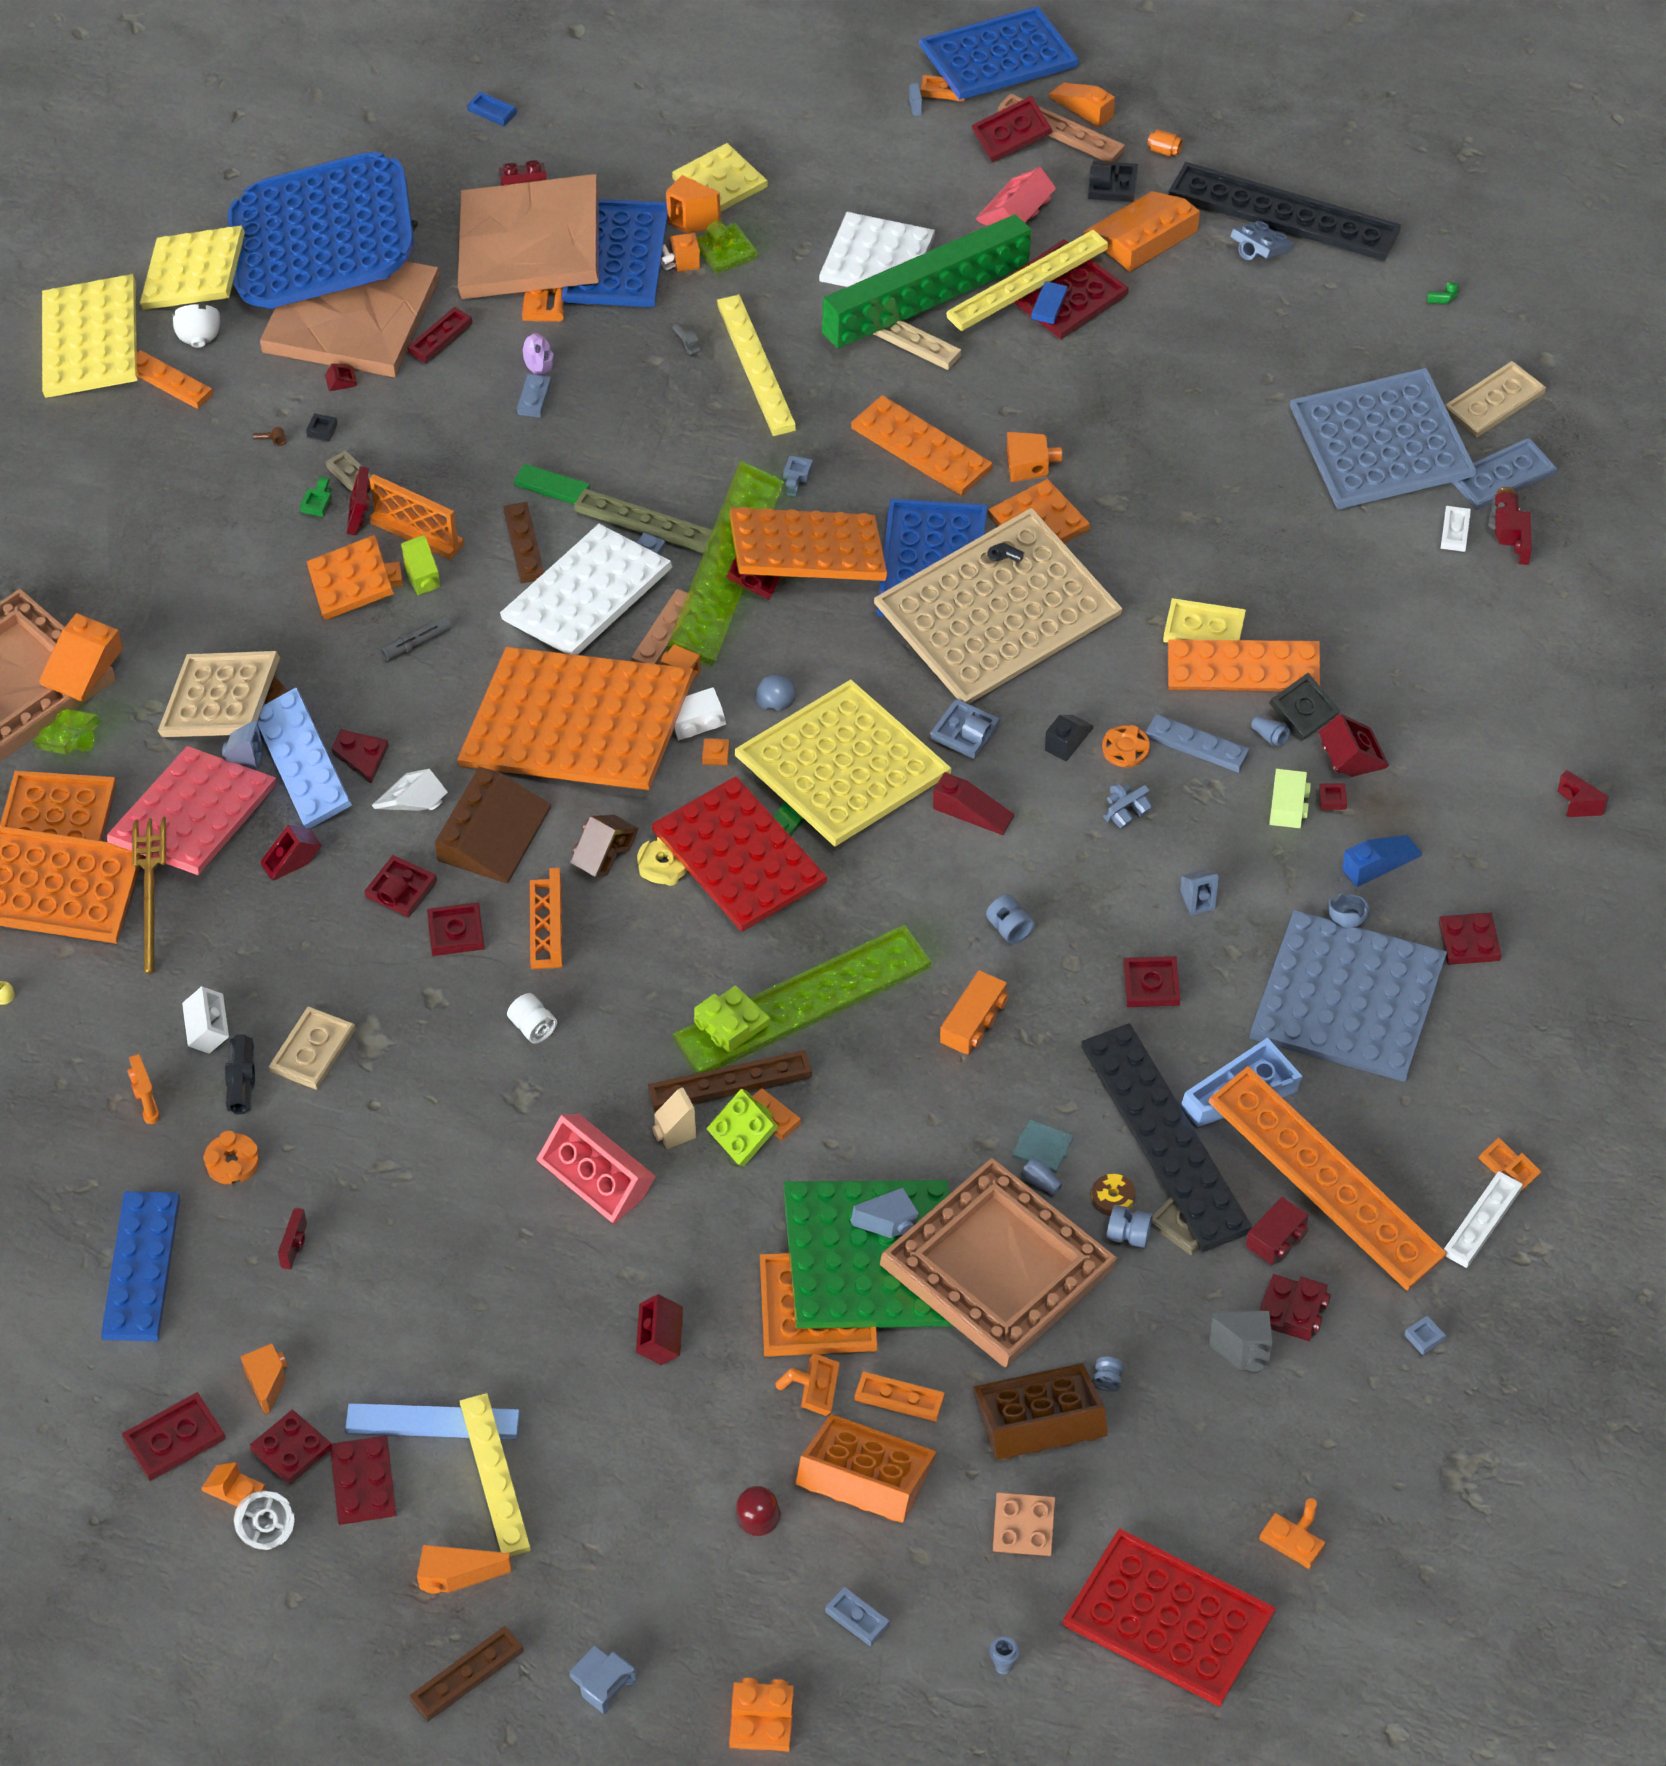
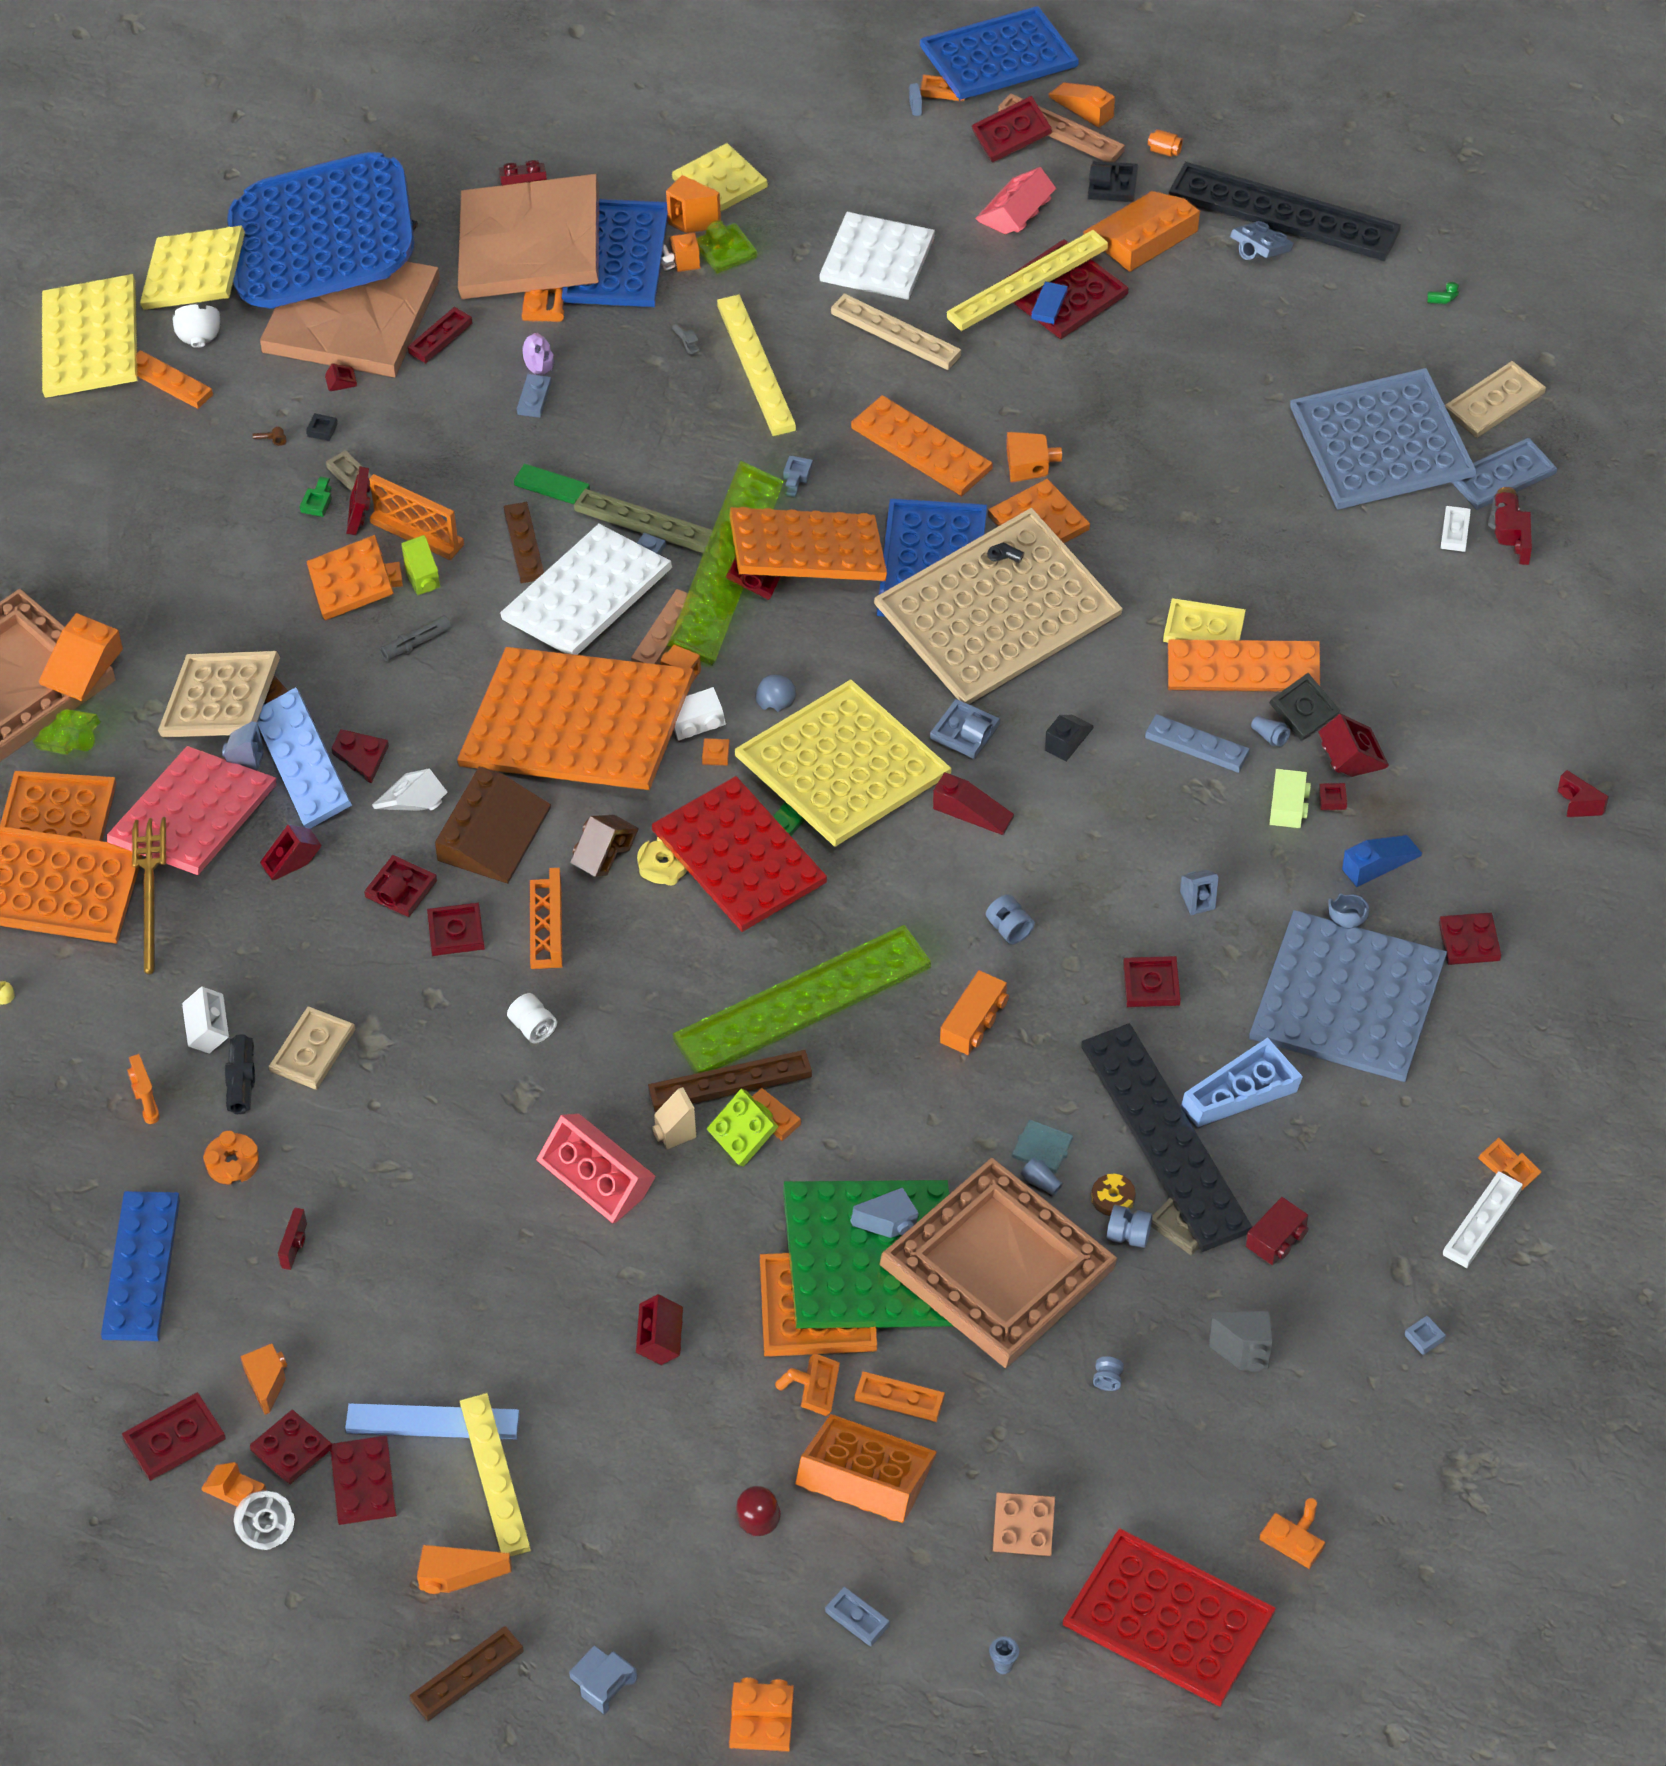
(492, 108): blue tile -> none
(730, 1018): lime plate -> none
(925, 281): green brick -> none
(1041, 1411): reddish brown slope -> none
(1119, 811): sand blue hips -> none
(1125, 745): orange wheel -> none
(1295, 1305): dark red plate -> none
(1327, 1178): orange plate -> none

